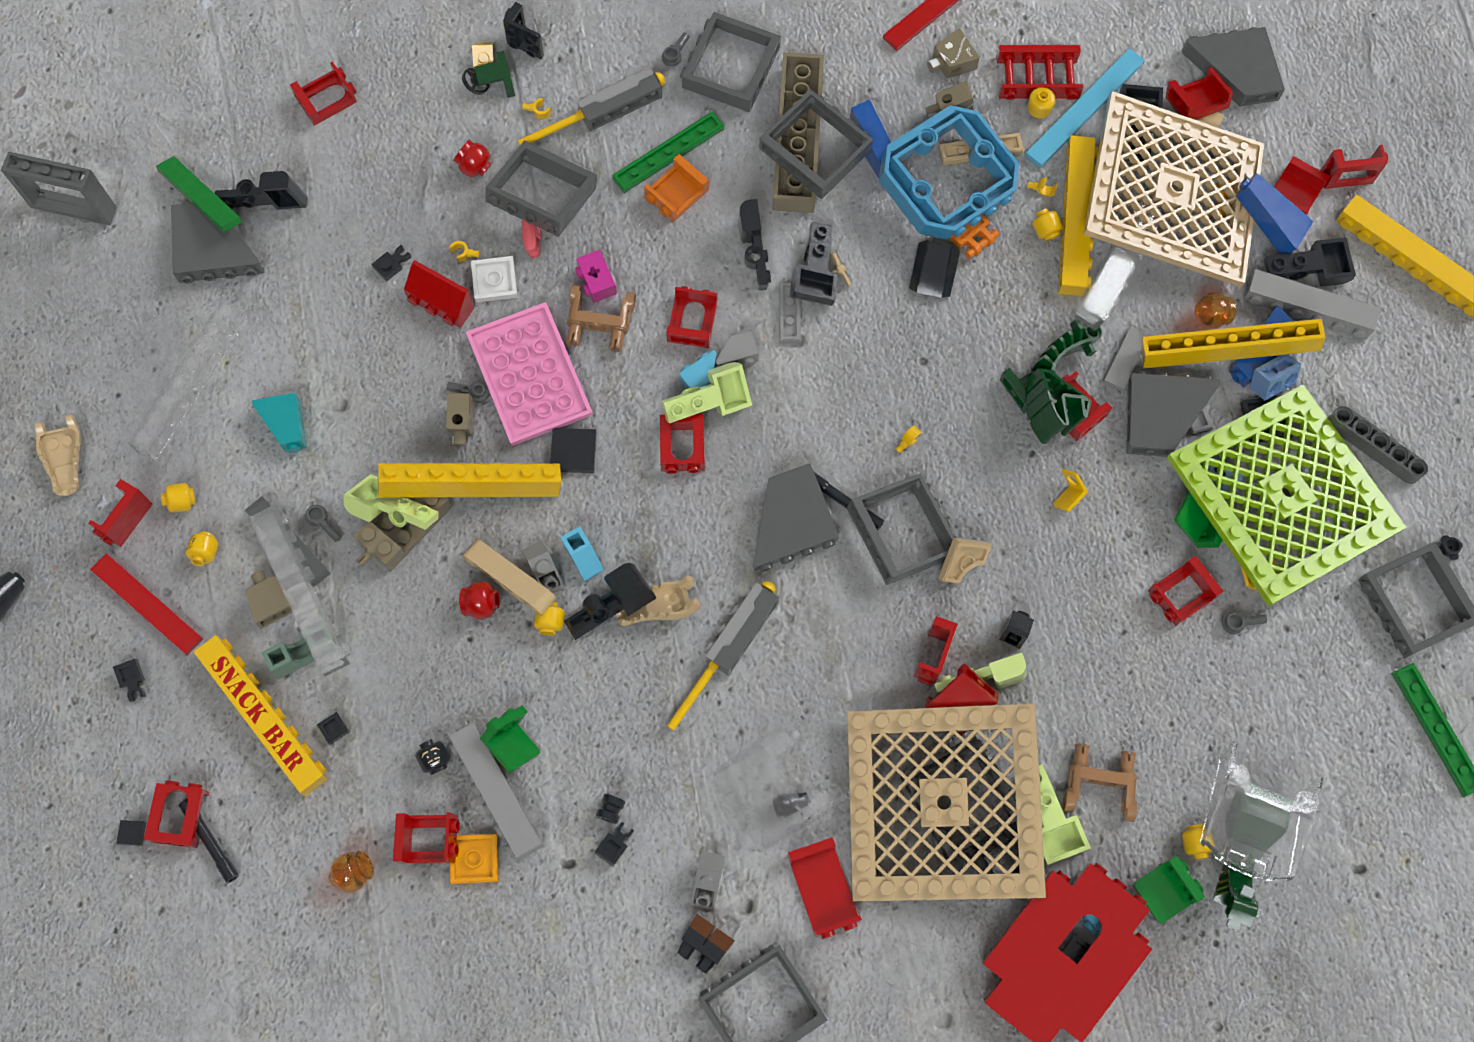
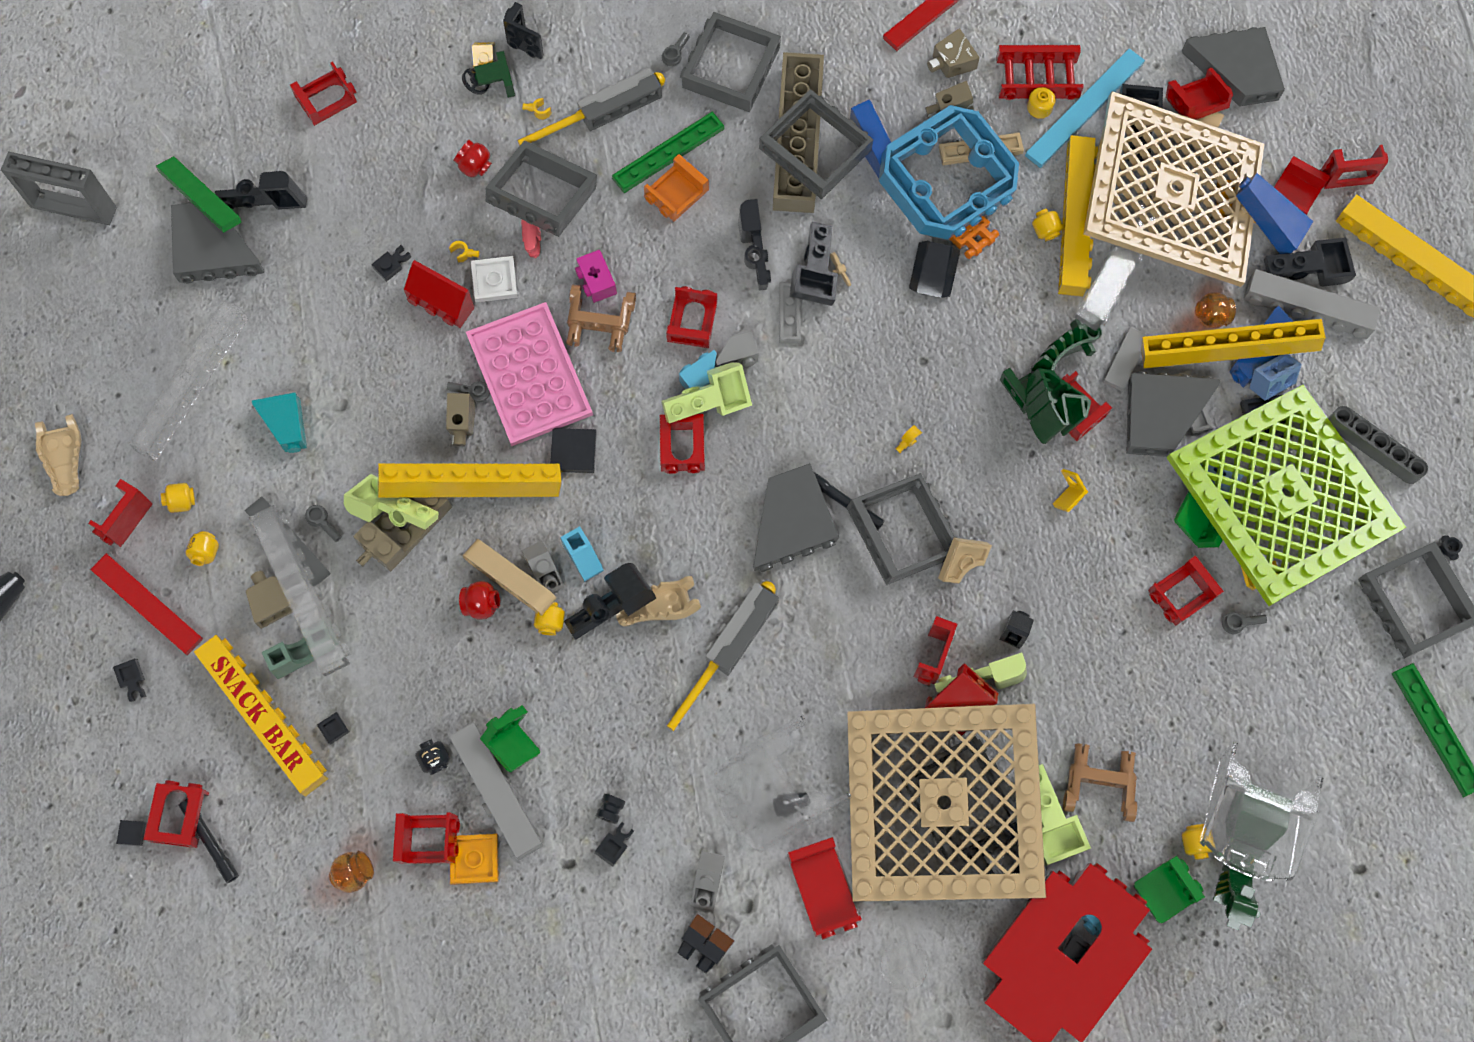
(1042, 189): yellow piece -> none

